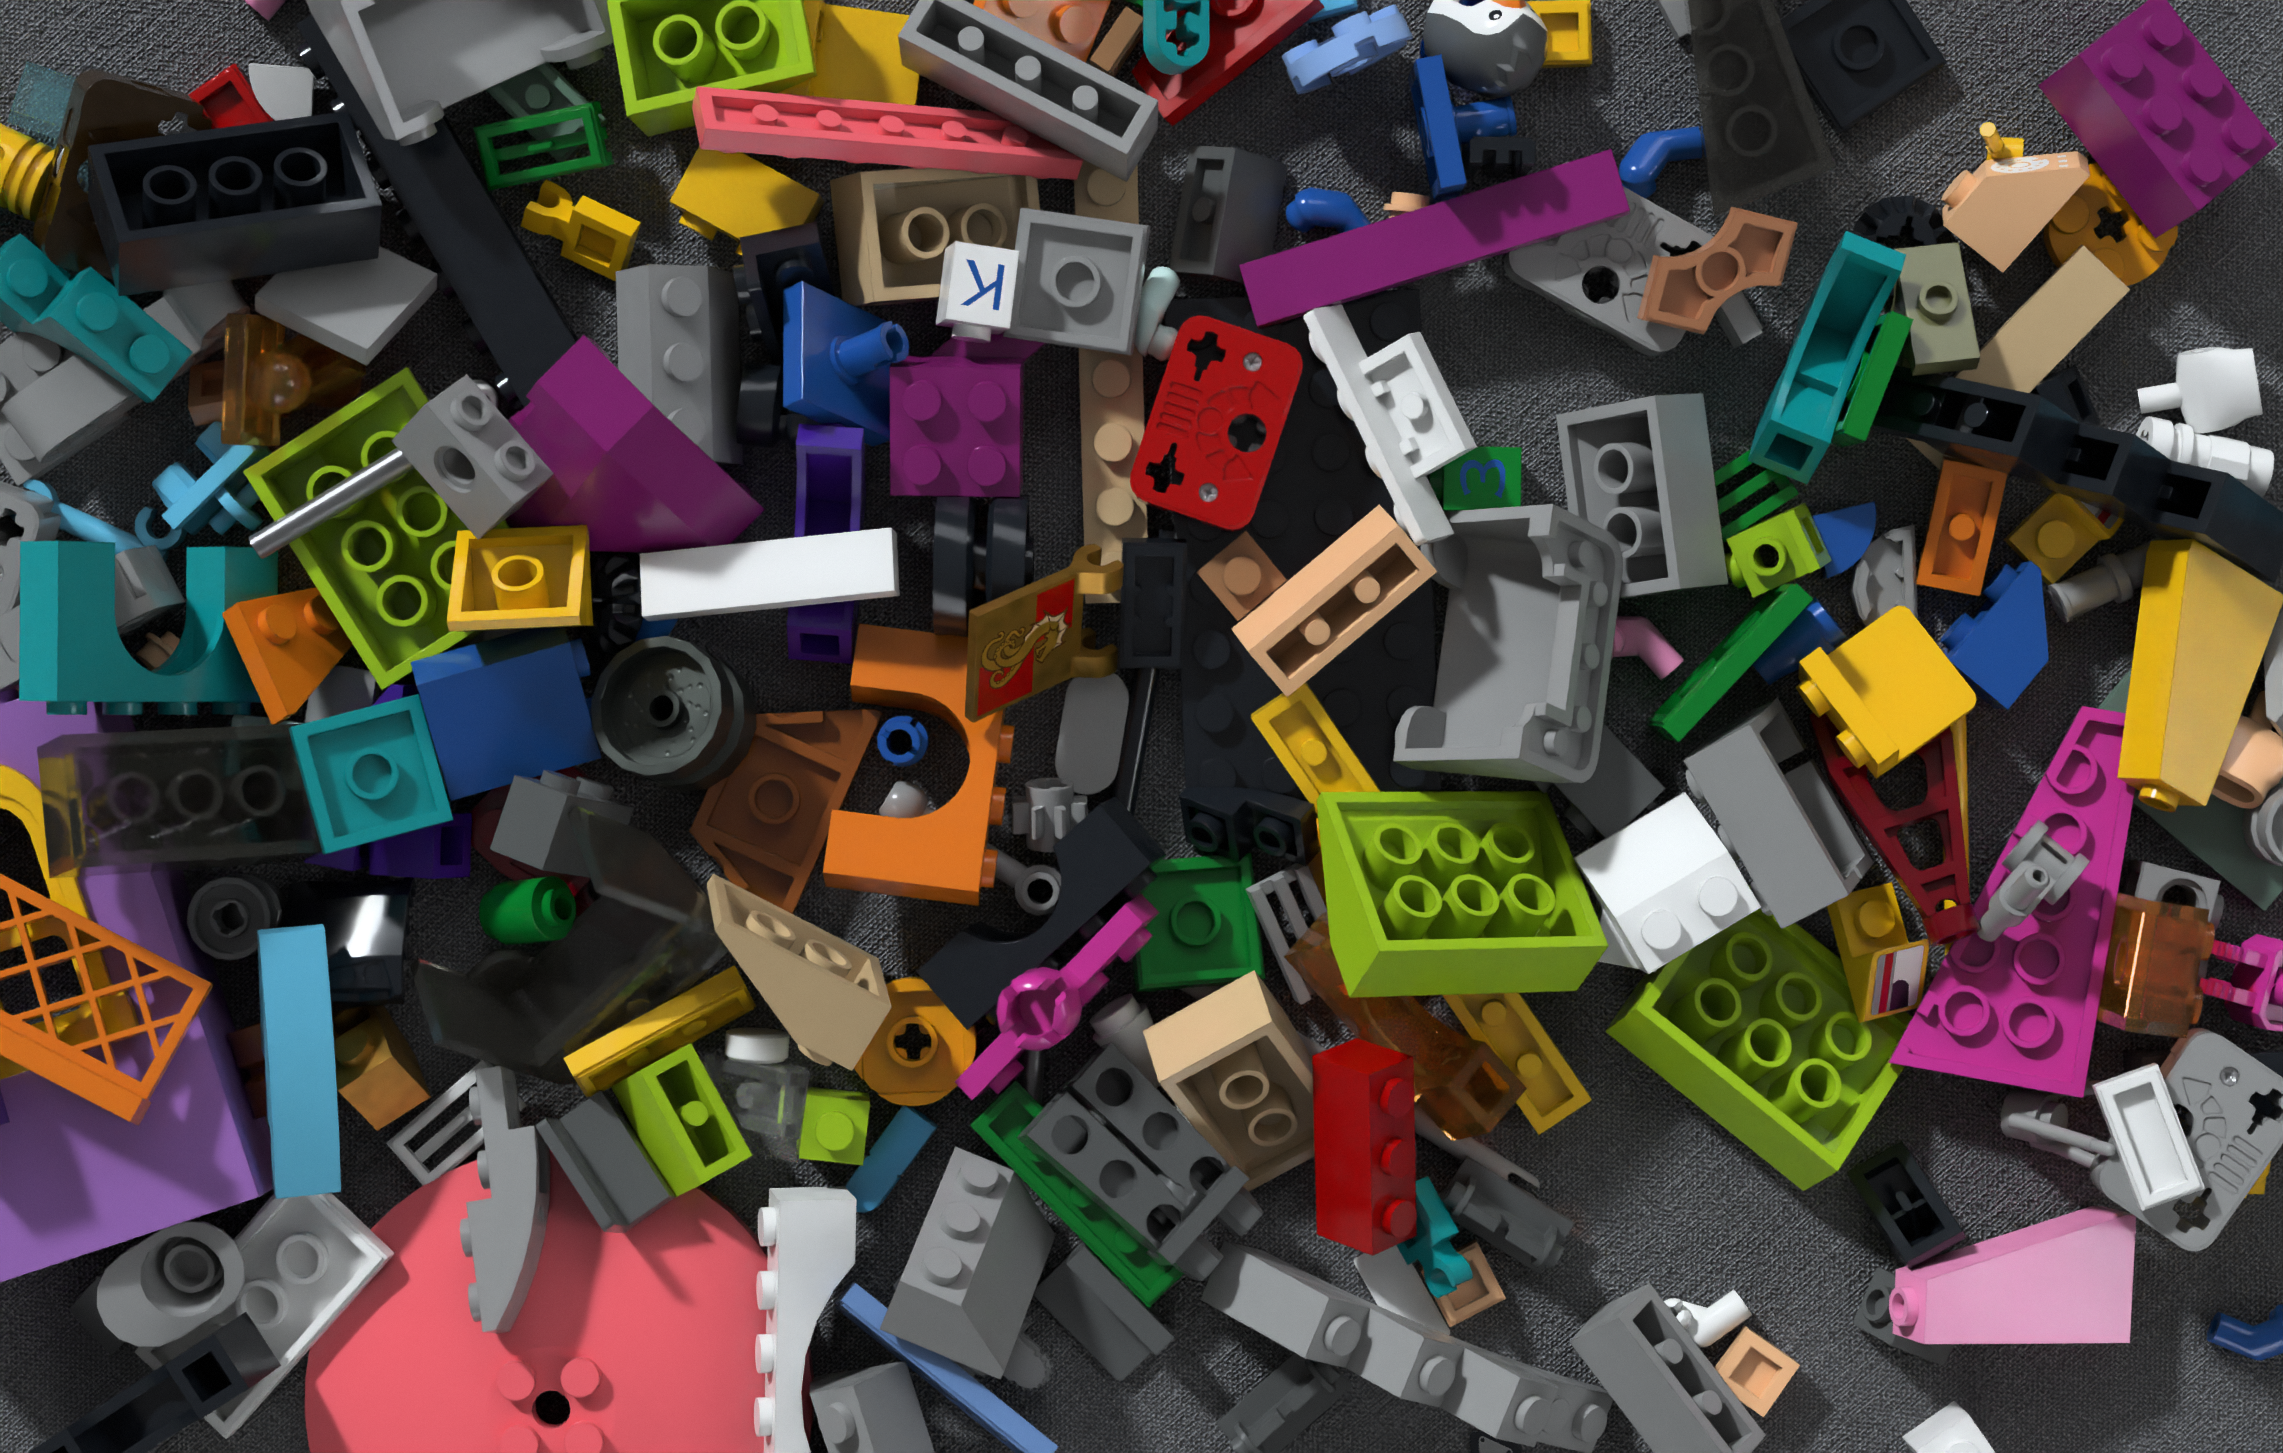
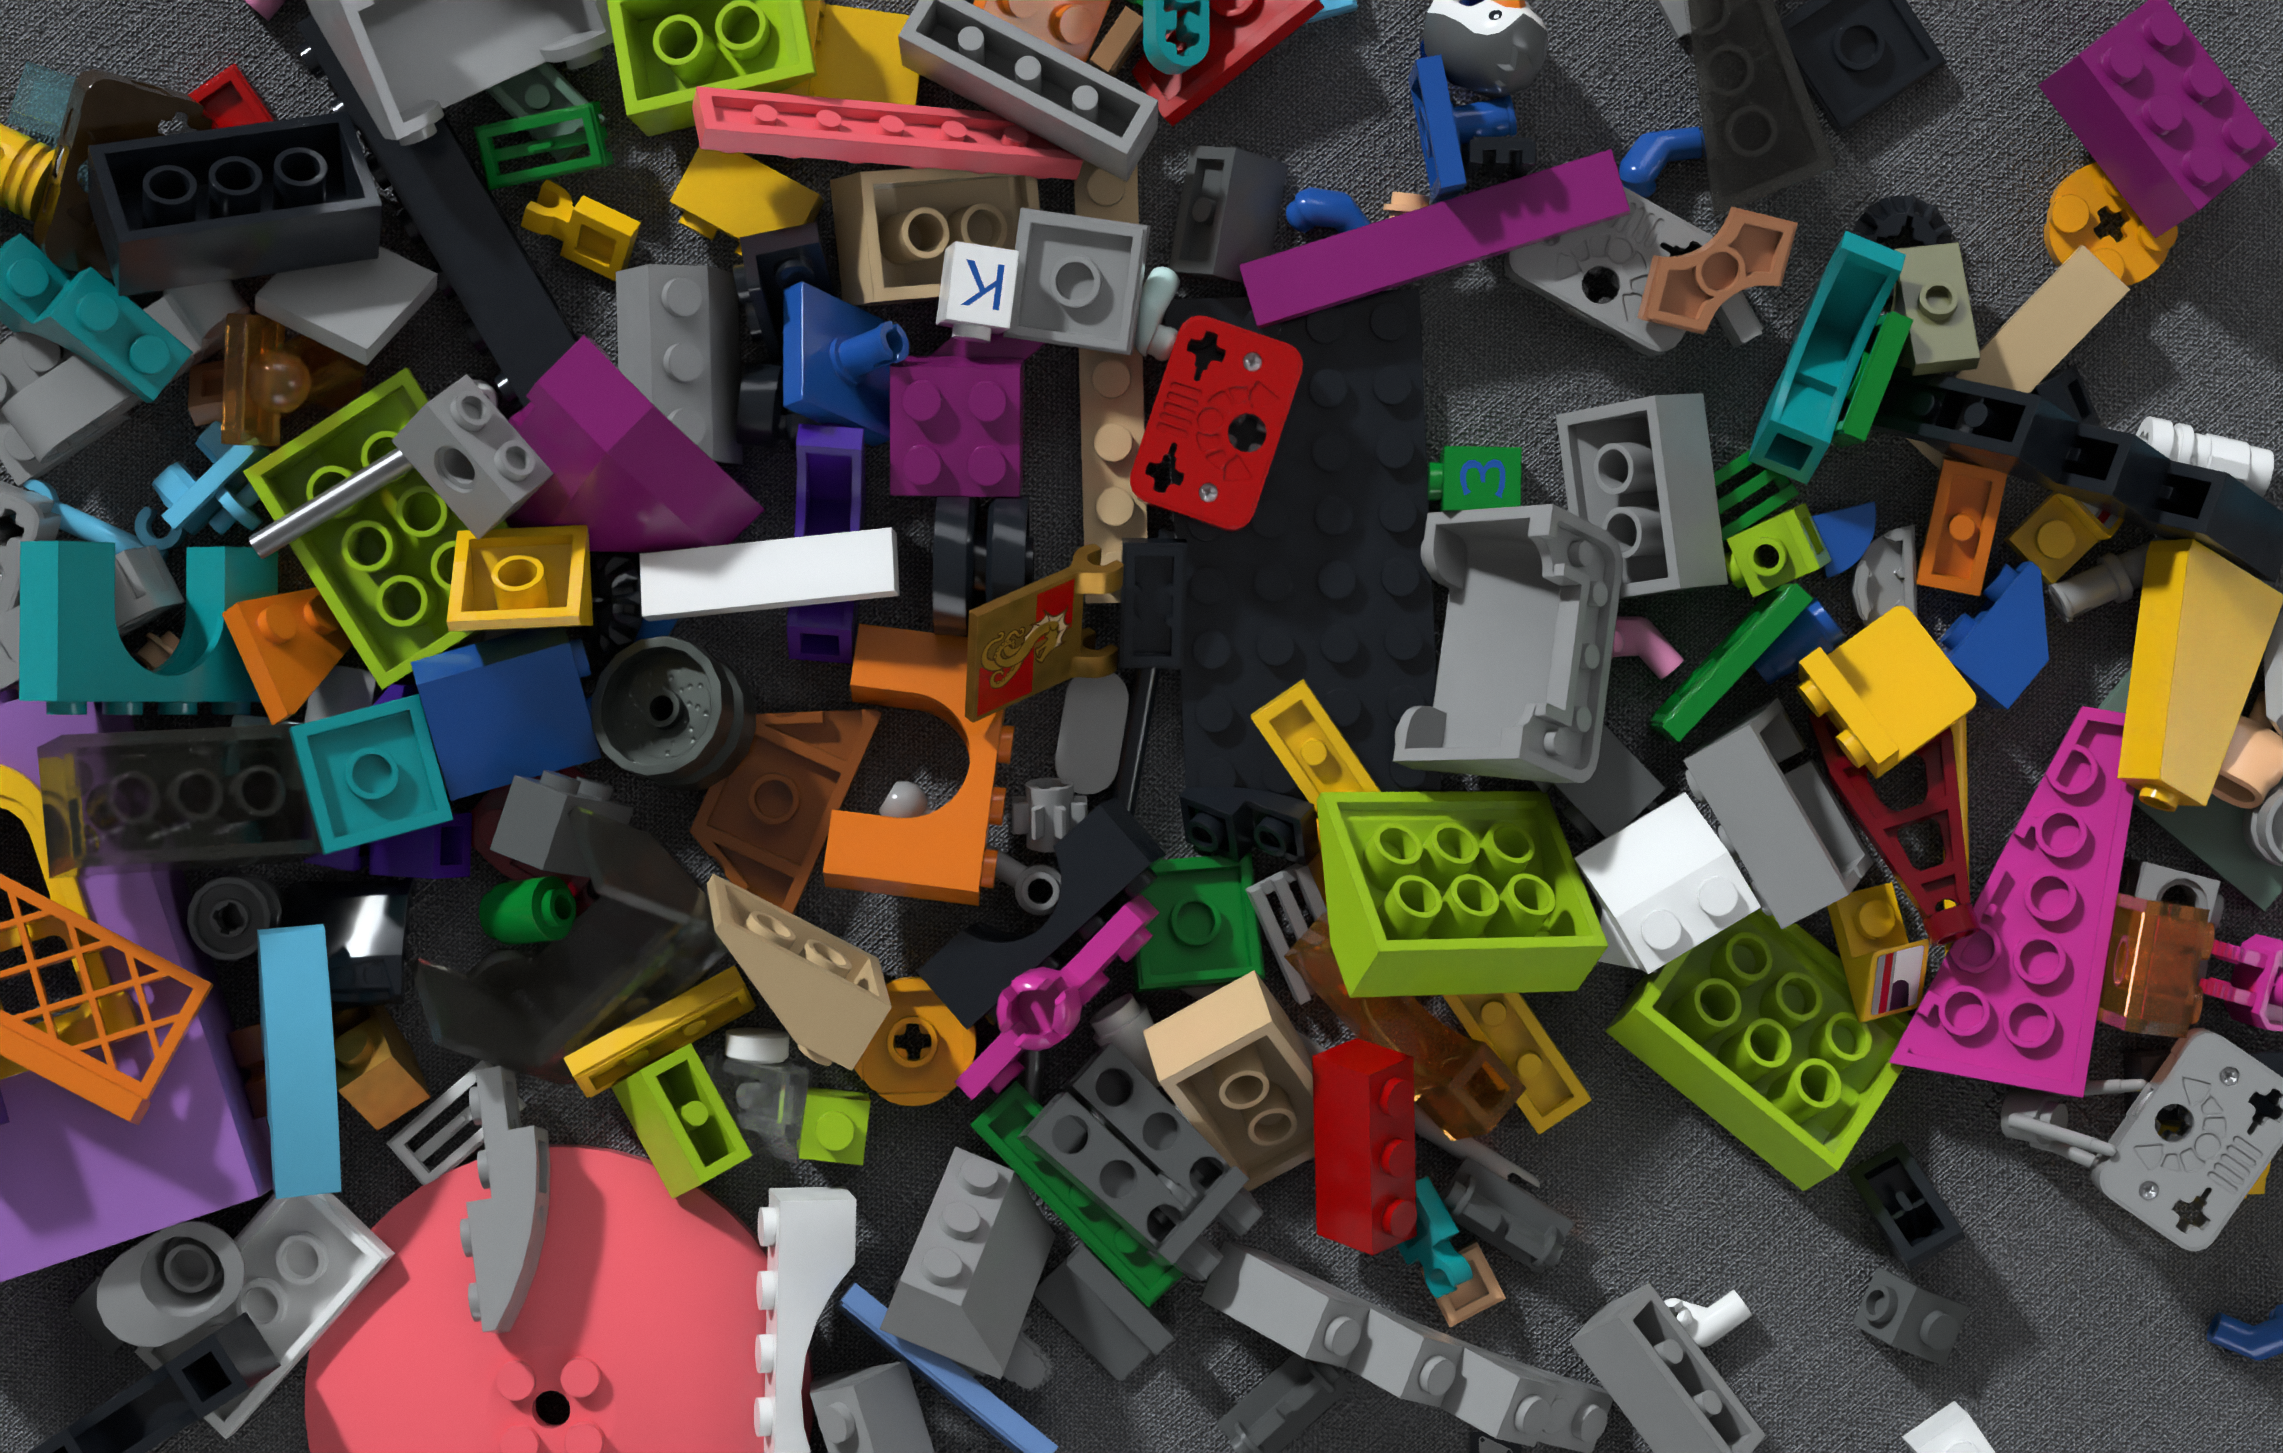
(283, 90): white tile -> none
(606, 1163): dark grey panel -> none
(886, 743): blue pin -> none
(890, 1157): dark azure bar -> none
(1241, 576): medium nougat plate -> none
(1333, 600): light nougat brick -> none
(1356, 45): light blue plate -> none
(1399, 1288): white sticker -> none
(1400, 413): white bracket -> none
(1568, 32): yellow tile -> none
(1755, 1370): light nougat plate -> none
(1998, 146): yellow hand -> none
(2010, 201): light nougat slope -> none
(2030, 1286): bright pink slope -> none
(2038, 872): light grey piece -> none
(2148, 1136): white tile -> none
(2211, 388): white piece -> none

